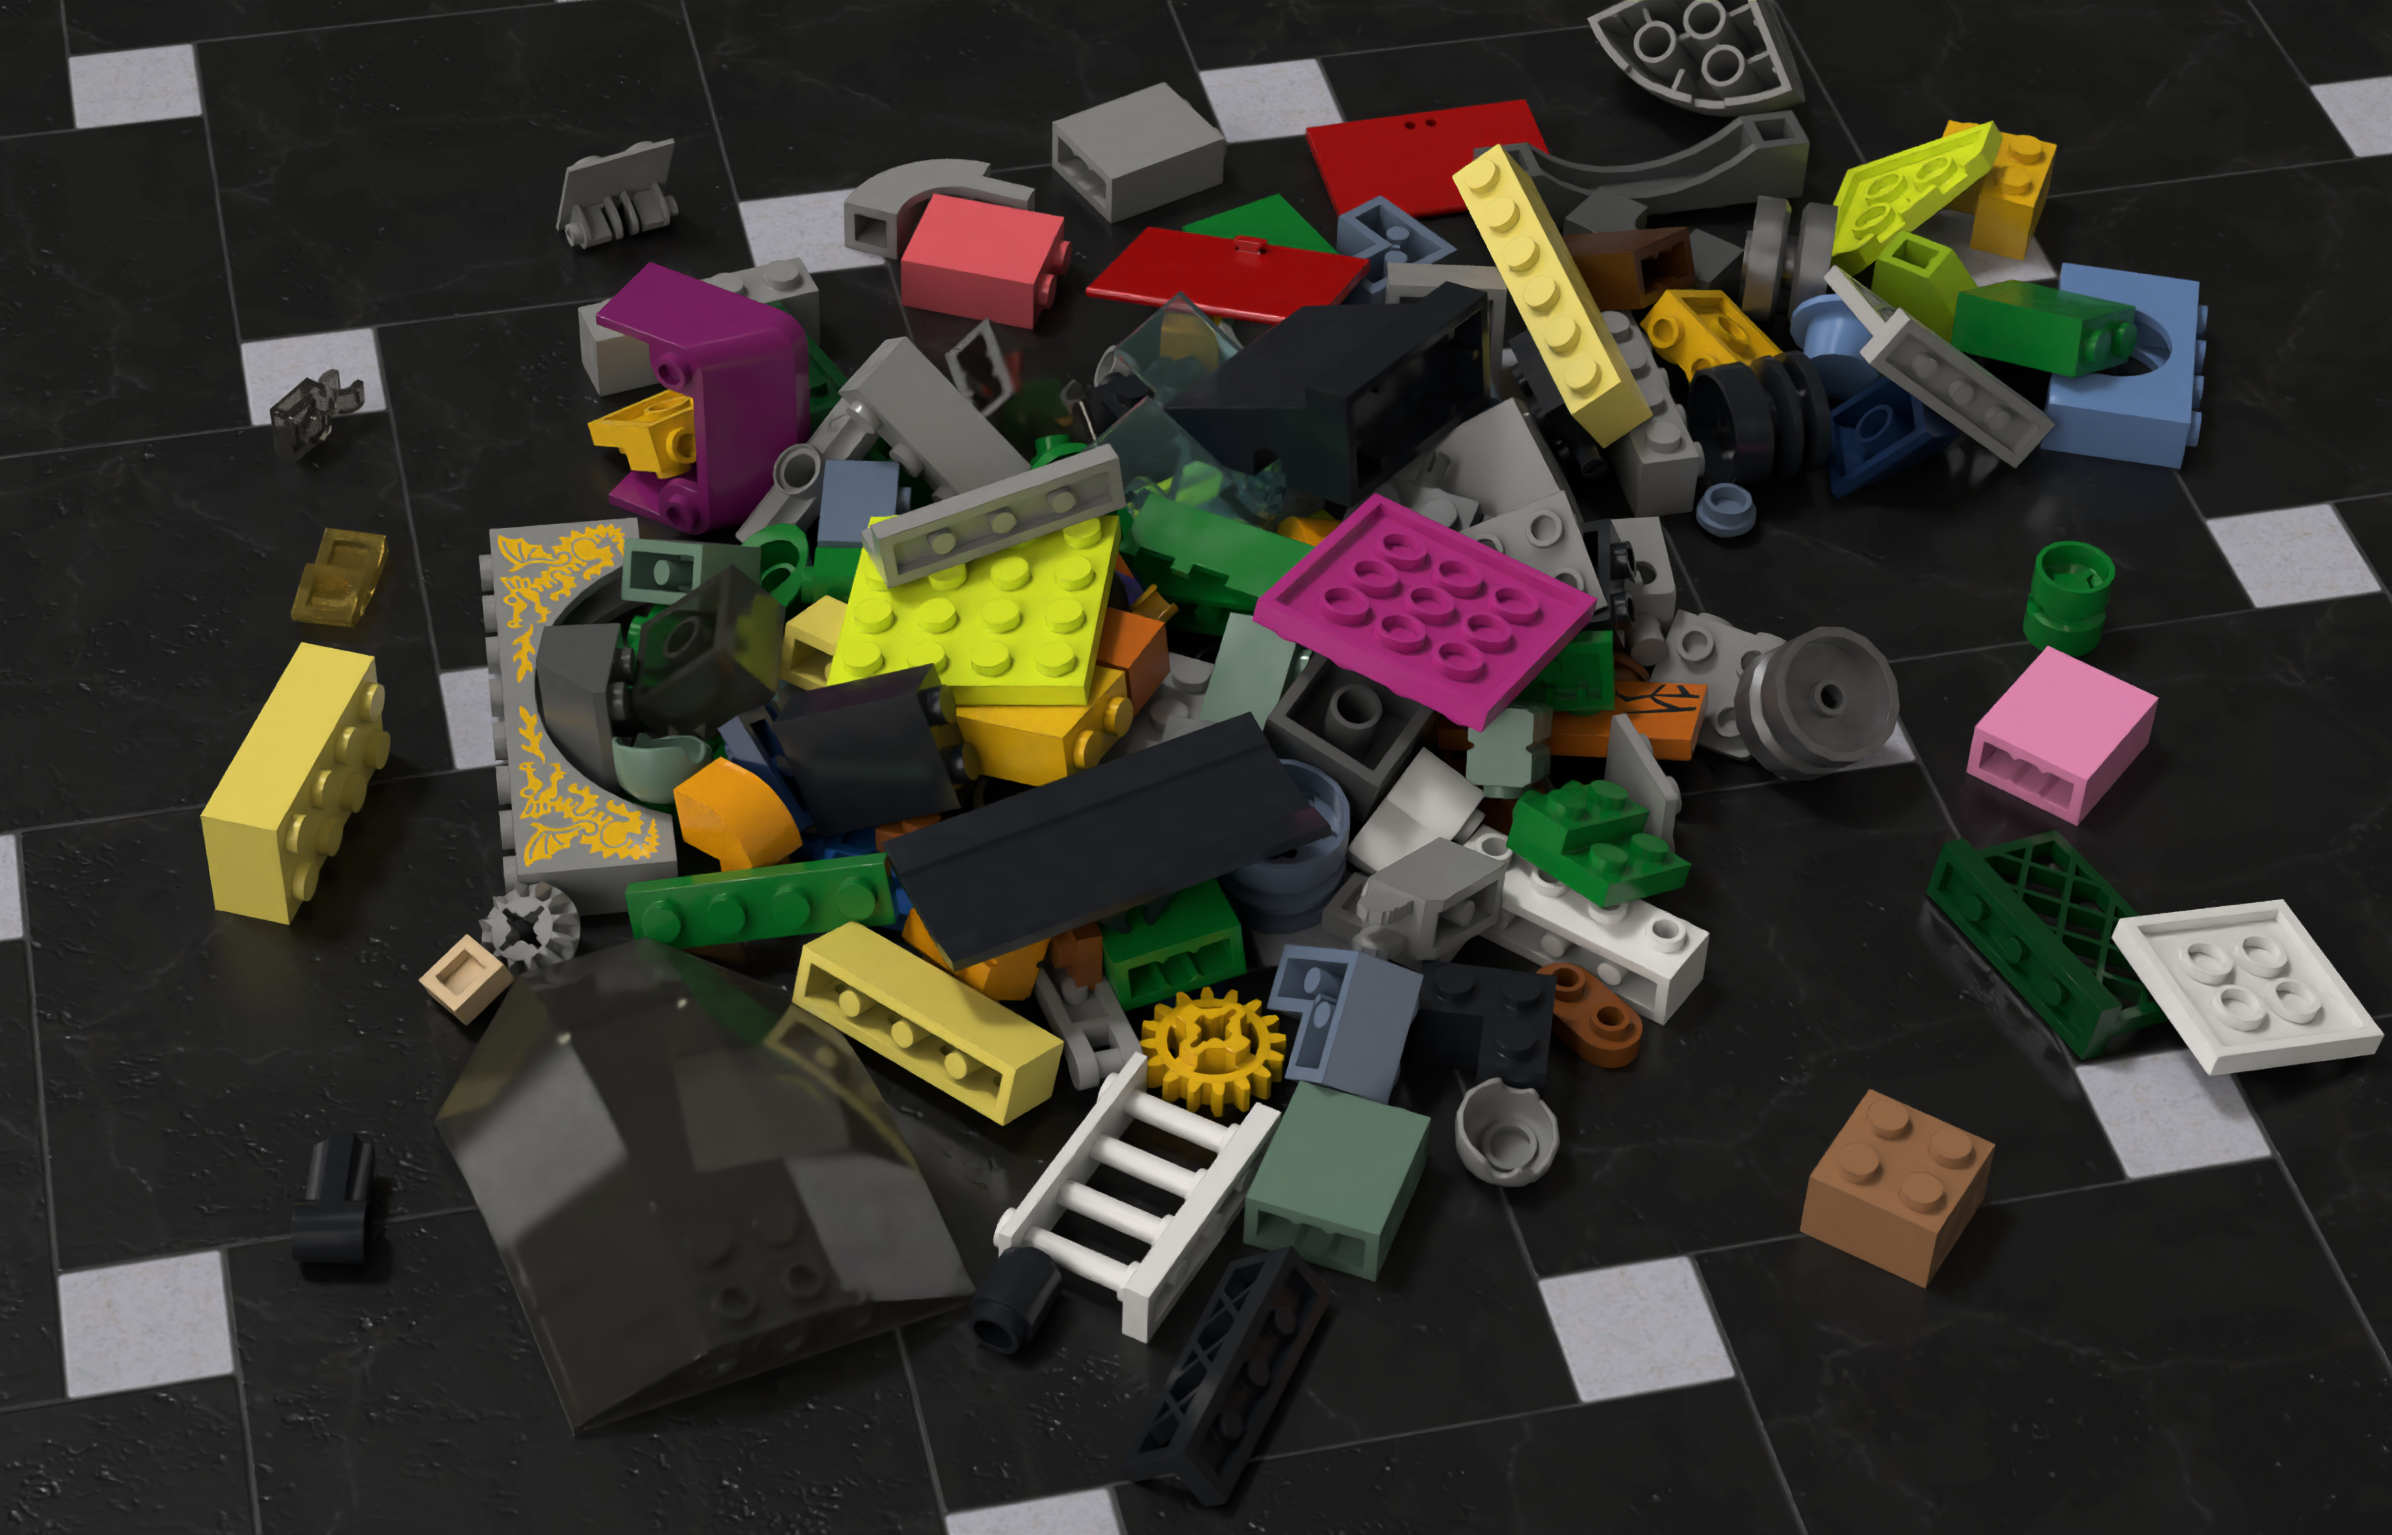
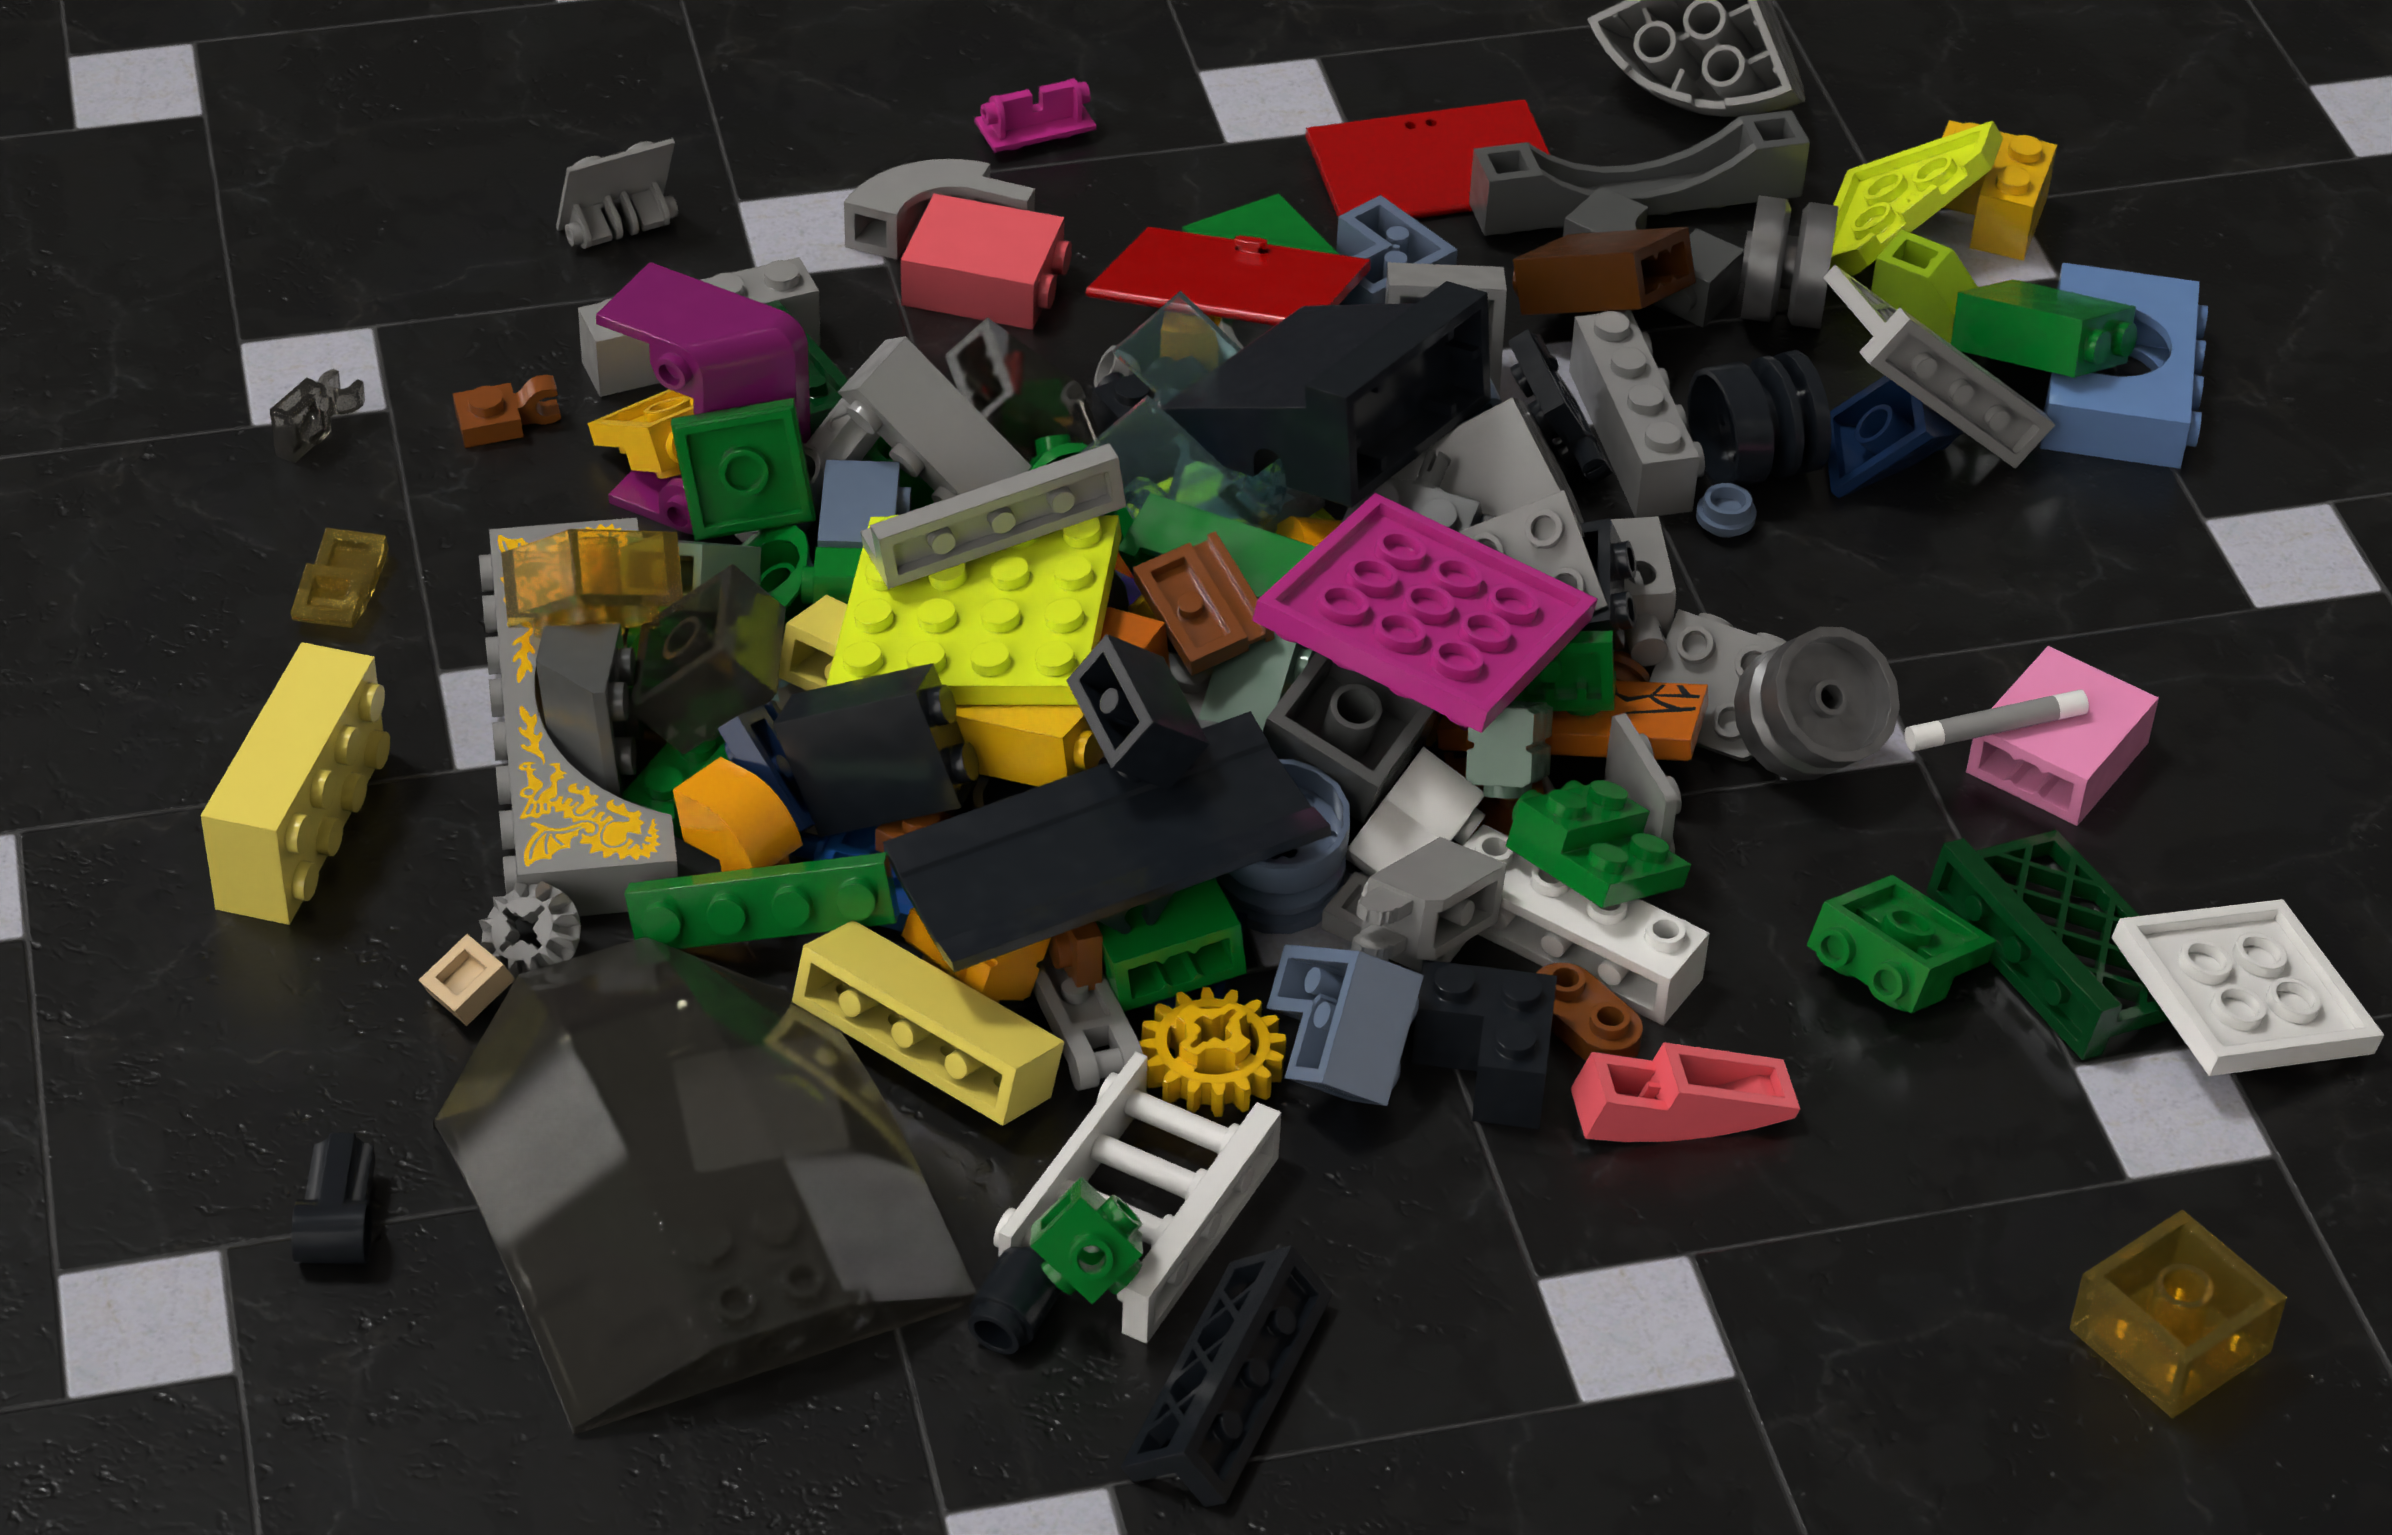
(498, 413): none -> dark orange plate
(592, 578): none -> clear yellow brick
(658, 765): sand green hair -> none
(744, 469): none -> green tile
(1015, 121): none -> dark pink hinge
(1088, 1242): none -> green brick
(1137, 713): none -> black brick
(1138, 152): light grey brick -> none
(1202, 603): none -> dark orange plate
(1337, 1180): sand green brick -> none
(1505, 1134): light grey hair -> none
(1552, 297): light yellow brick -> none
(1681, 1094): none -> coral slope
(1704, 331): yellow plate -> none
(1832, 342): medium blue piece -> none
(1897, 943): none -> green plate
(1897, 1188): medium nougat brick -> none
(1996, 720): none -> light grey bar
(2069, 598): green wheel -> none
(2177, 1313): none -> clear yellow brick

